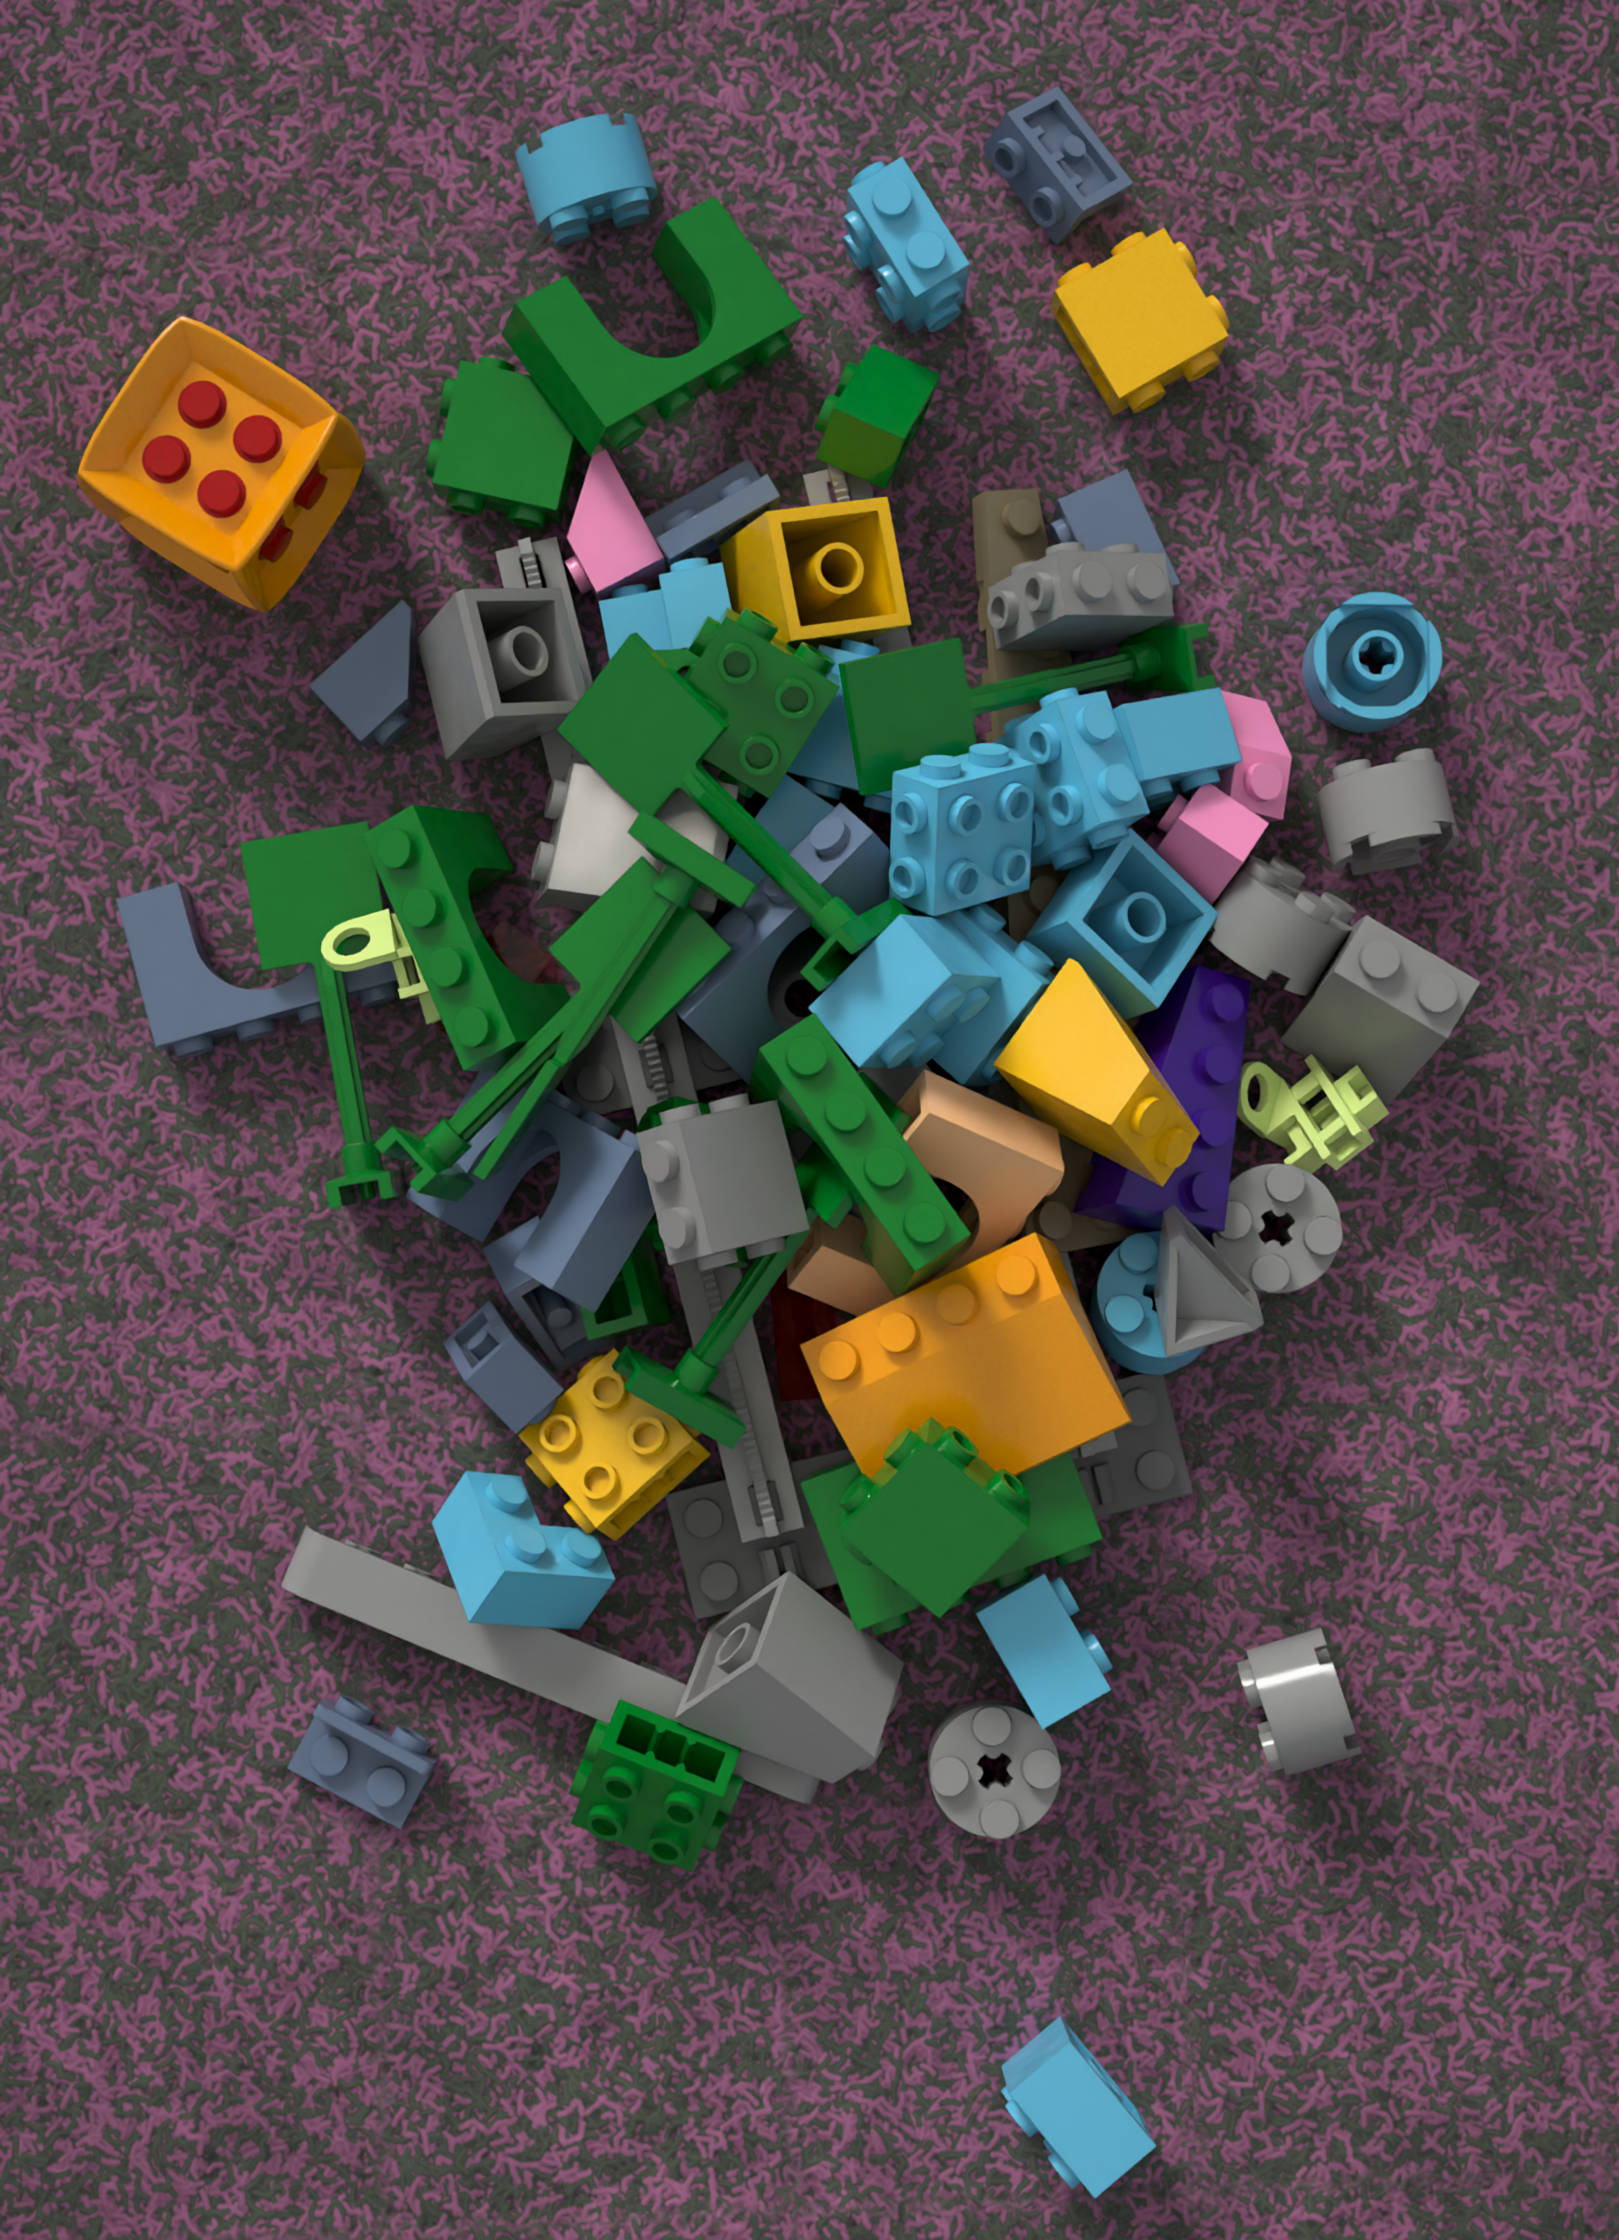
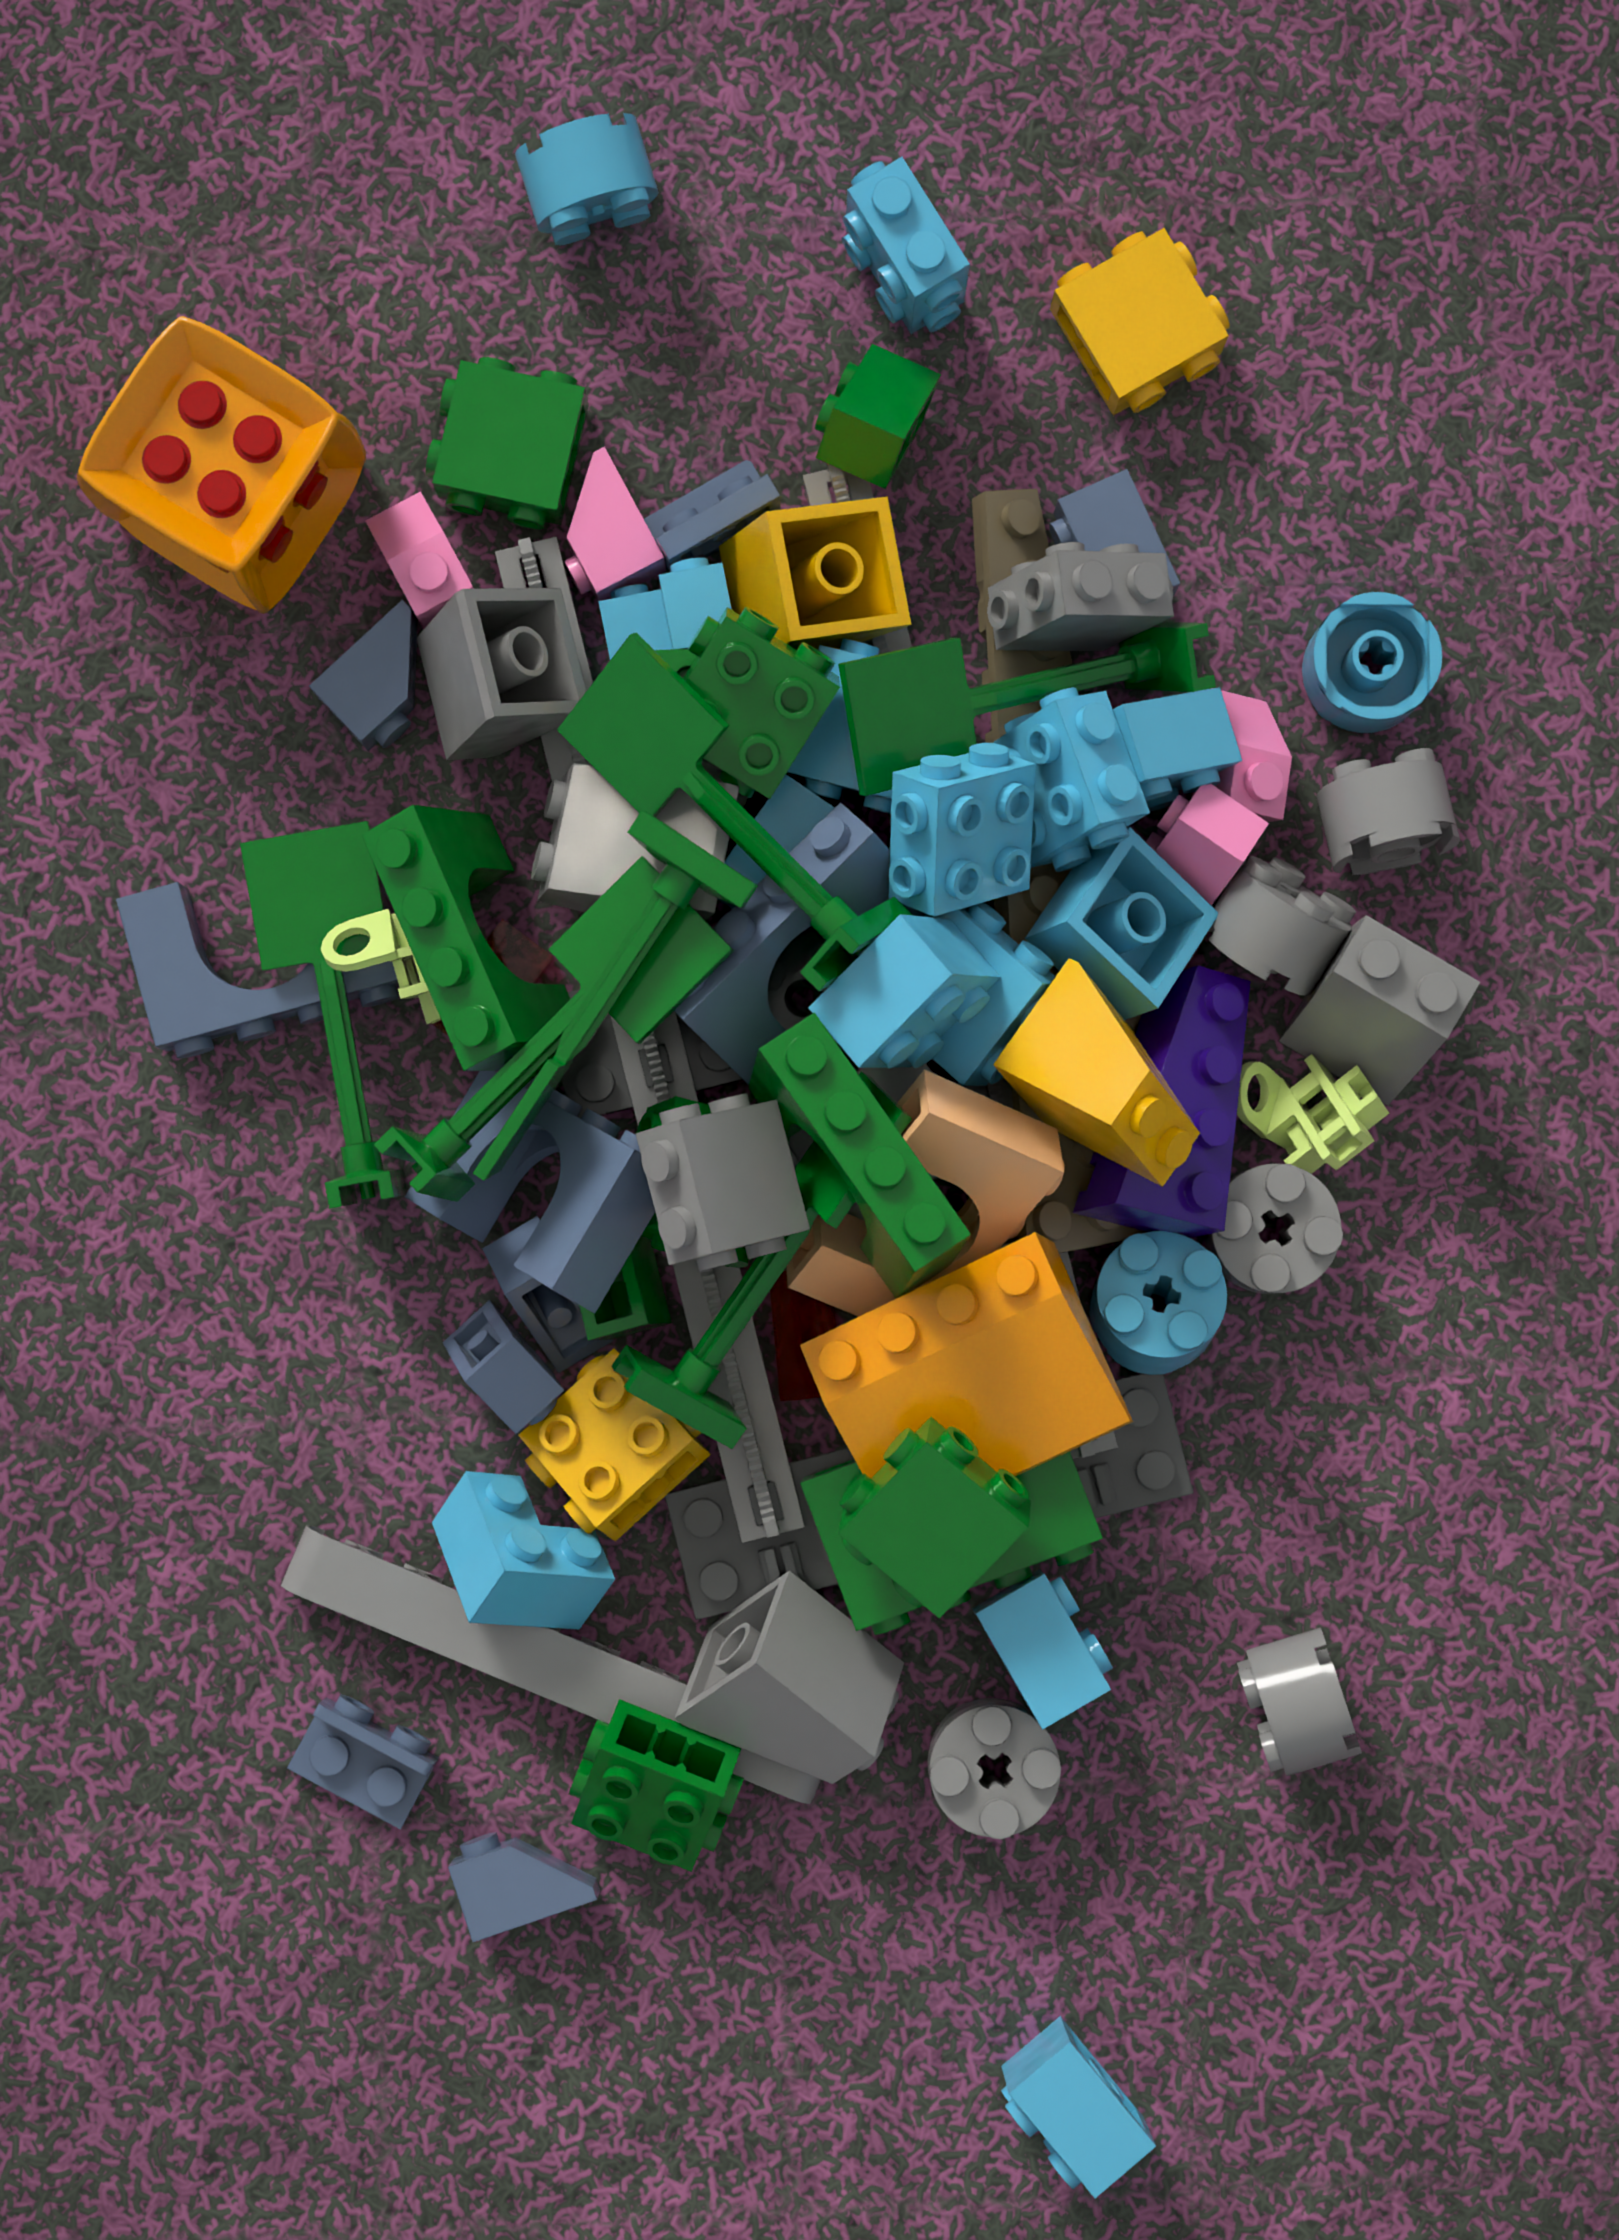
(419, 556): none -> bright pink slope
(514, 1885): none -> sand blue slope
(615, 392): green arch -> none
(1055, 163): sand blue bracket -> none
(1198, 1291): light grey slope -> none

